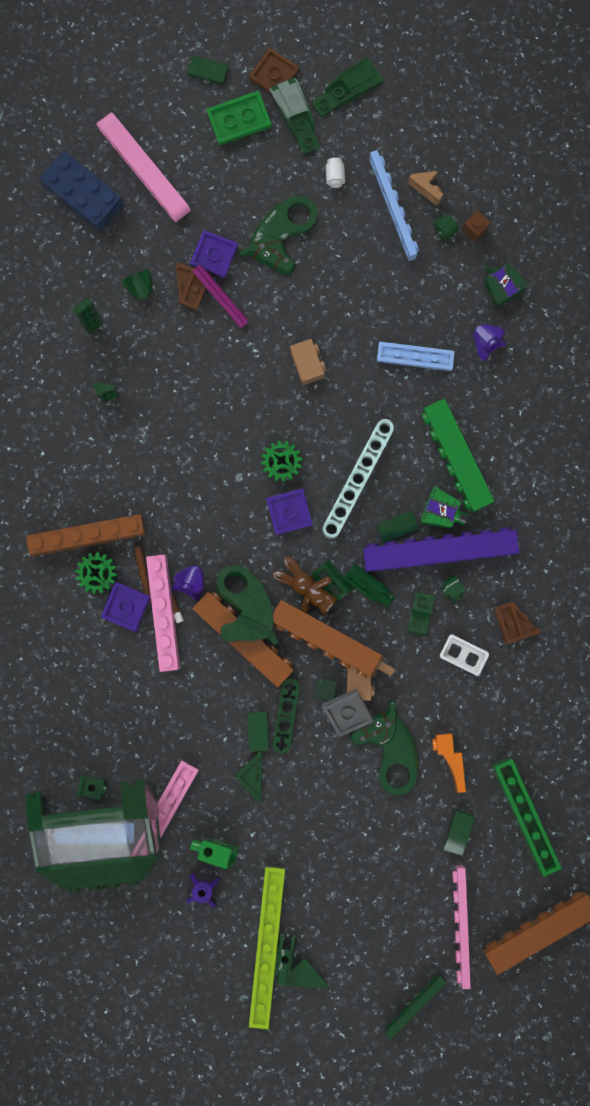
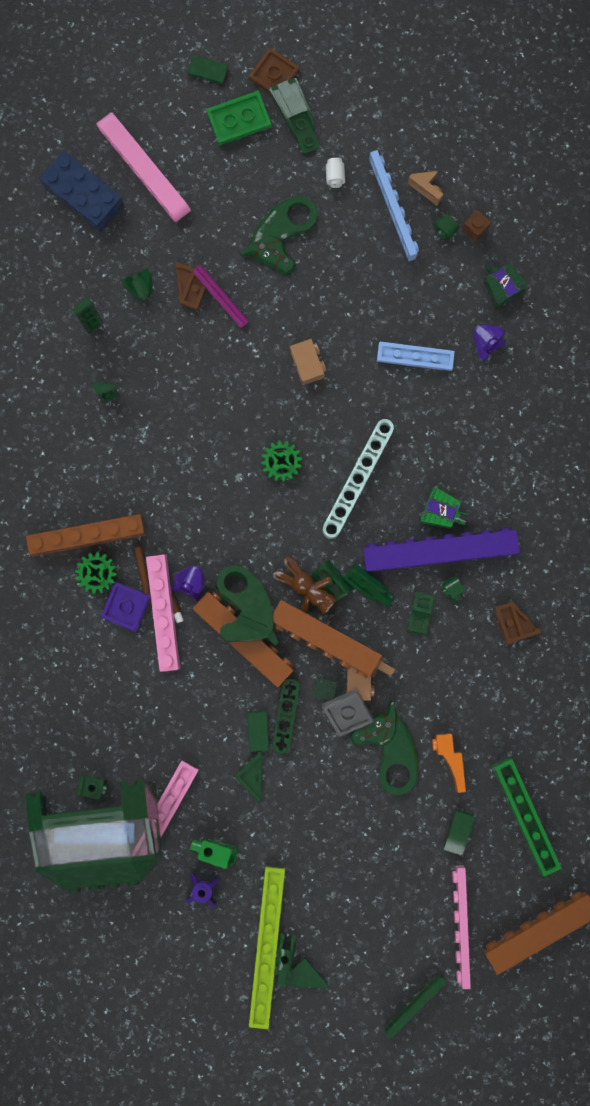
(214, 254): dark purple plate -> none
(289, 511): dark purple plate -> none
(348, 87): dark green piece -> none
(397, 526): dark green slope -> none
(457, 455): green brick -> none
(466, 648): white piece -> none

